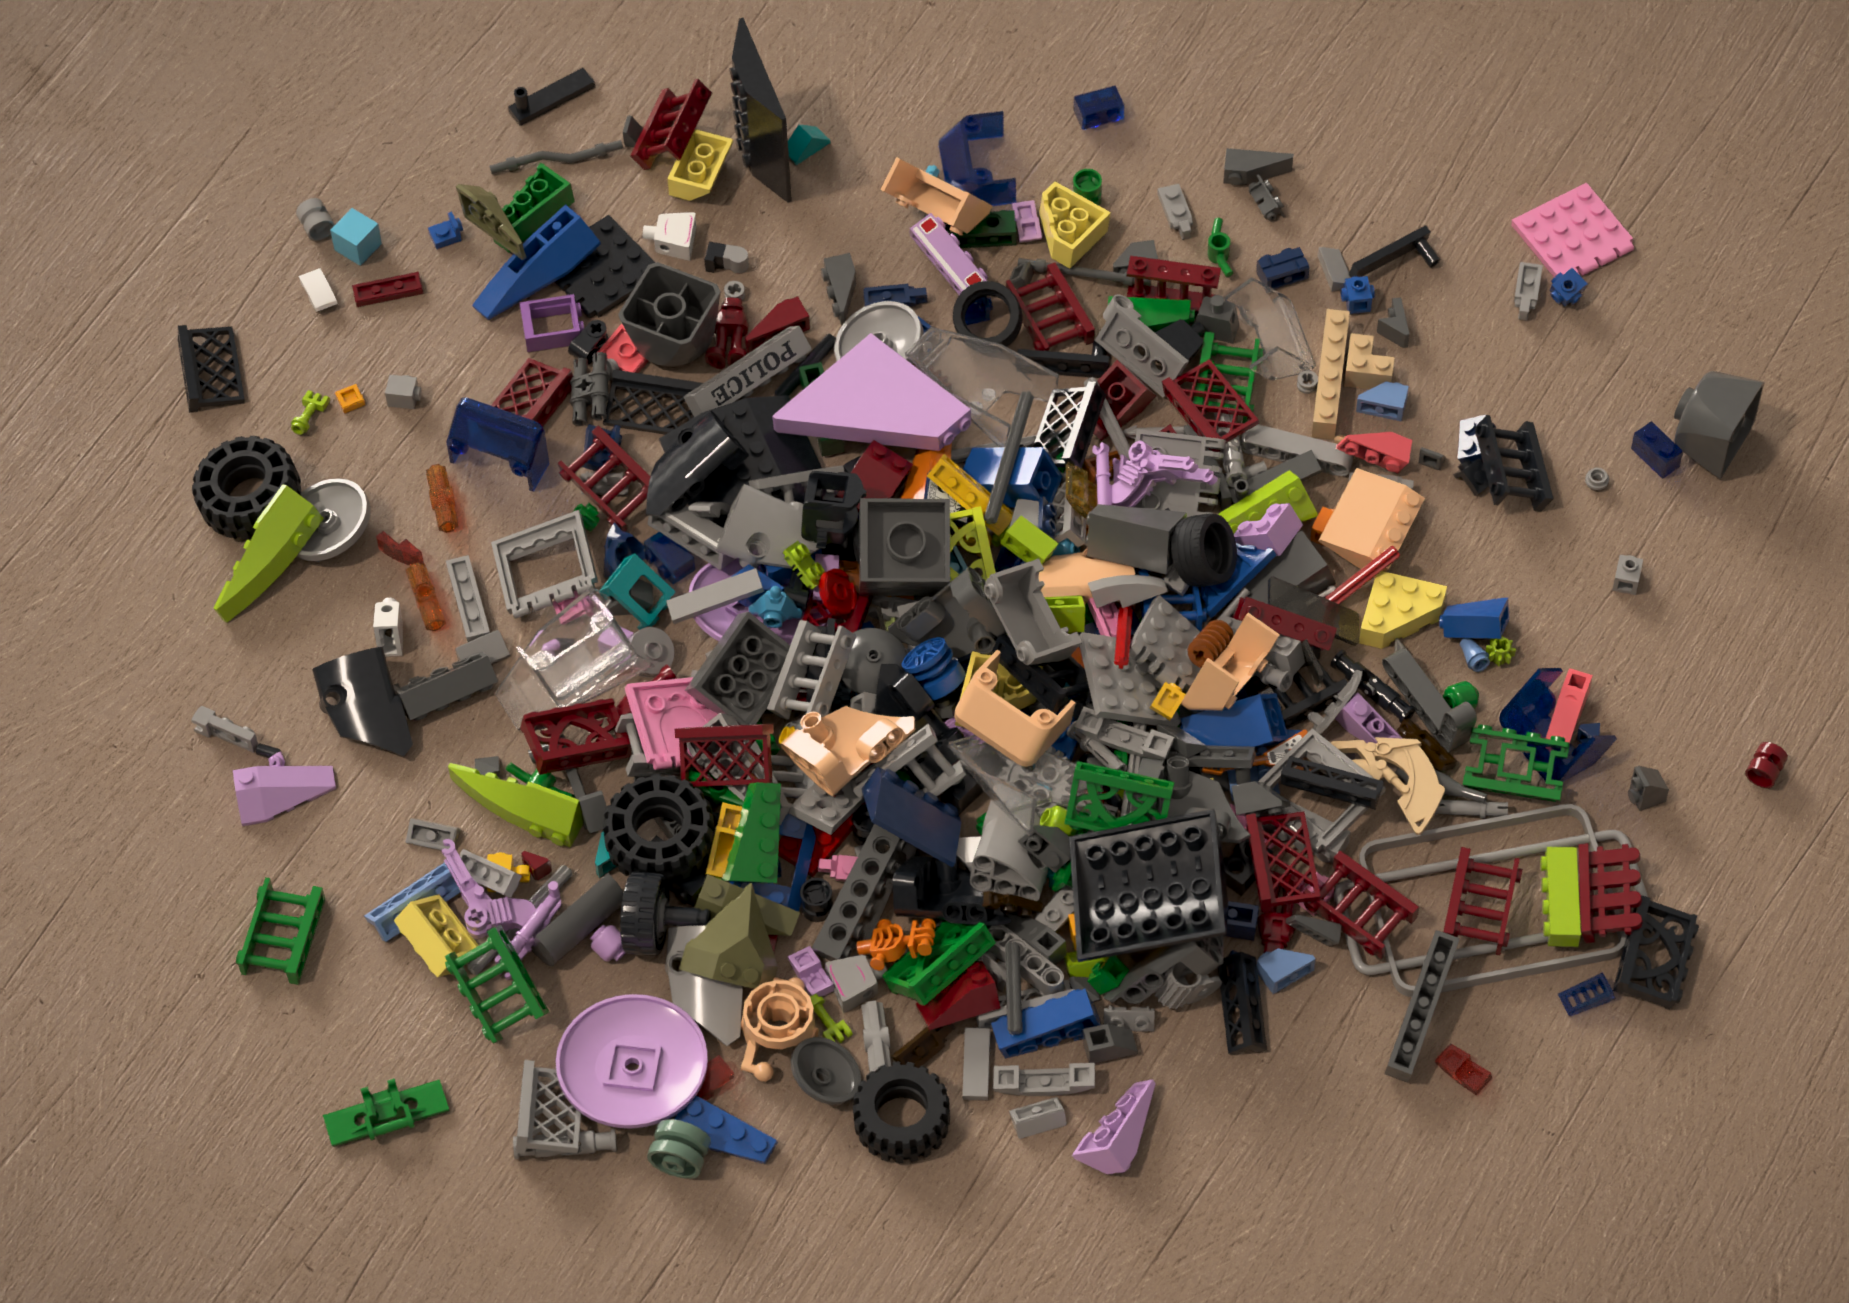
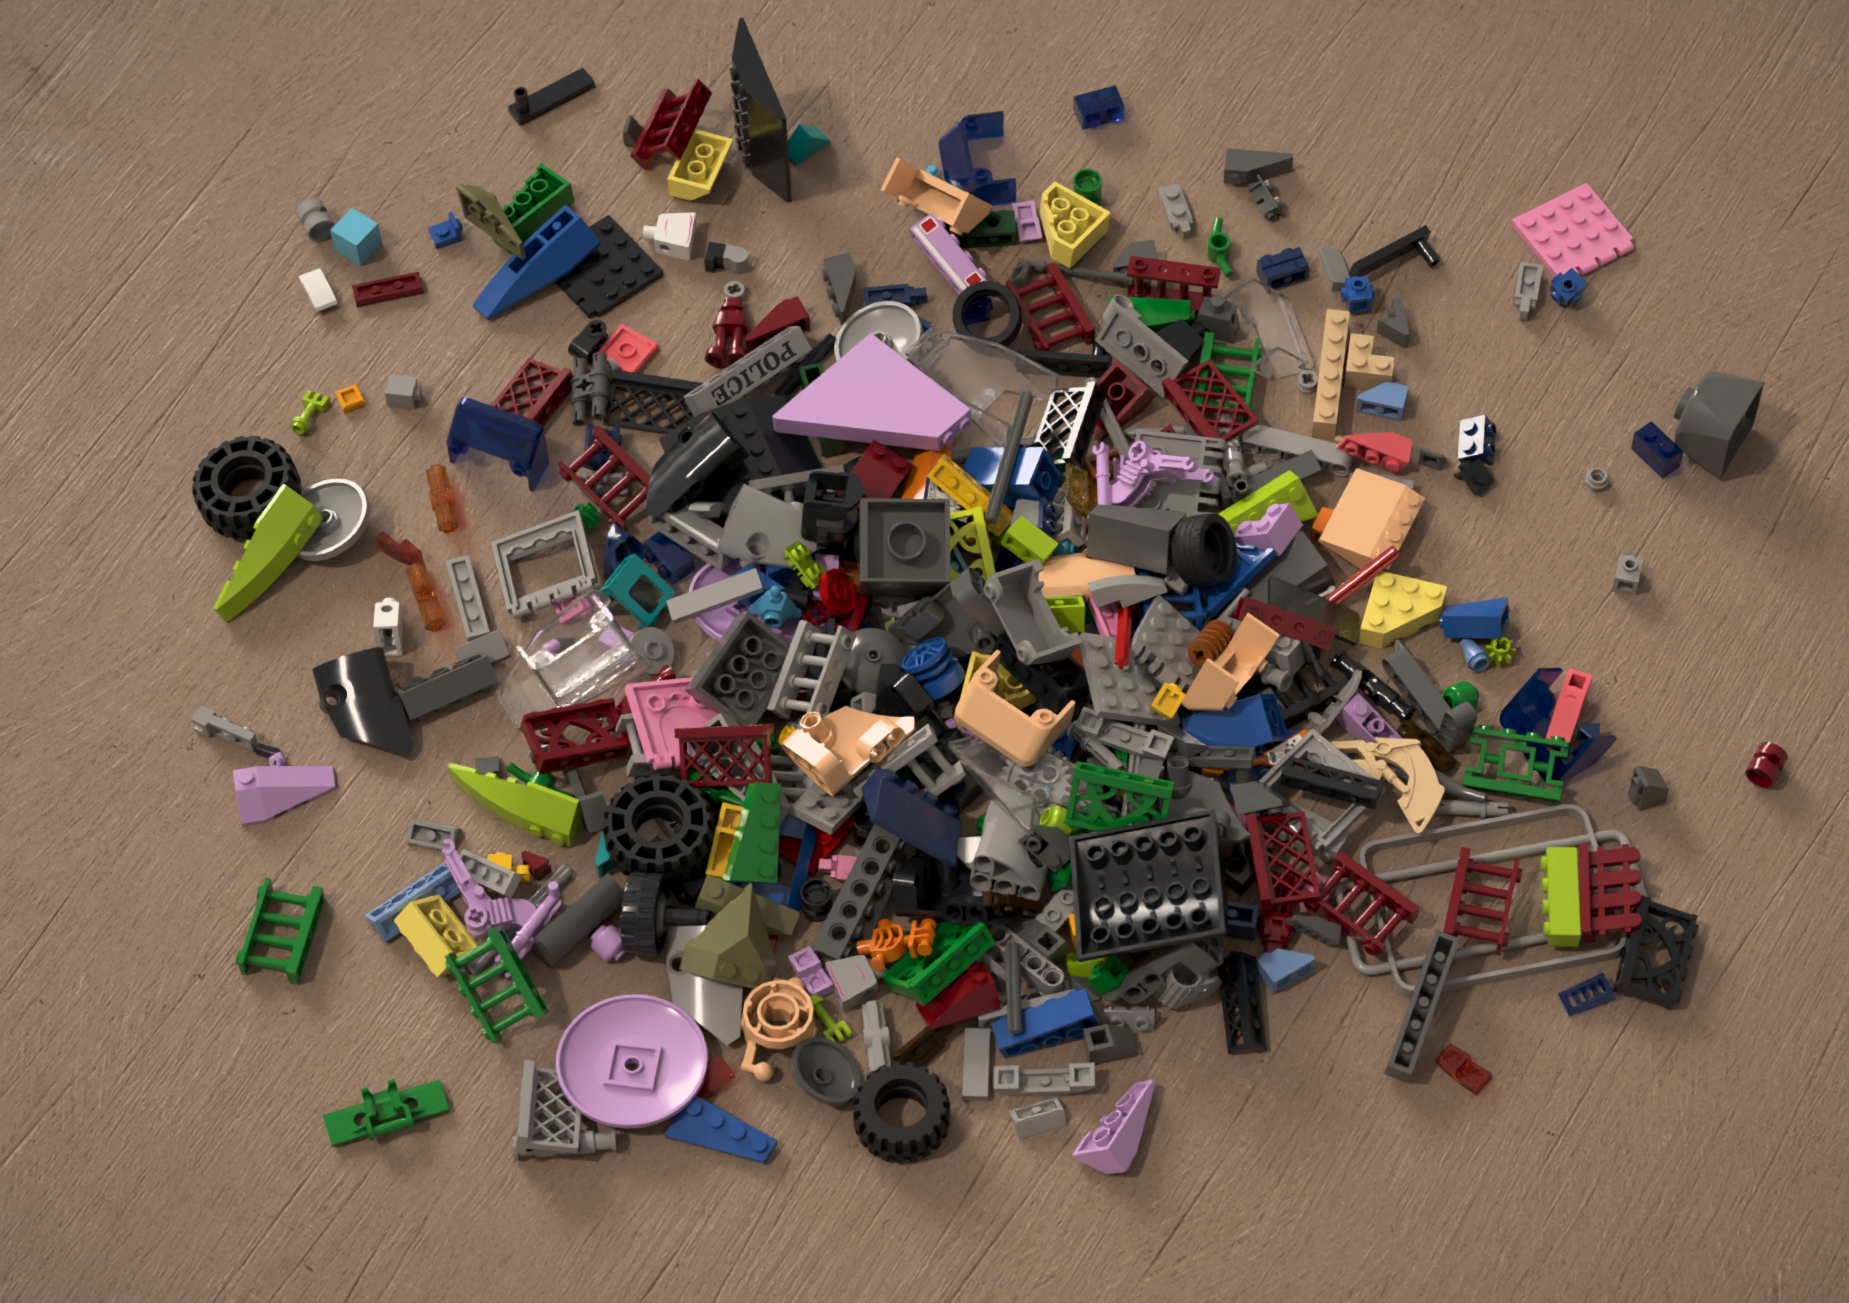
(191, 372): black fence -> none
(513, 163): dark grey bar -> none
(545, 308): medium lavender window -> none
(671, 315): dark grey piece -> none
(679, 1149): sand green wheel -> none
(1529, 455): black fence -> none

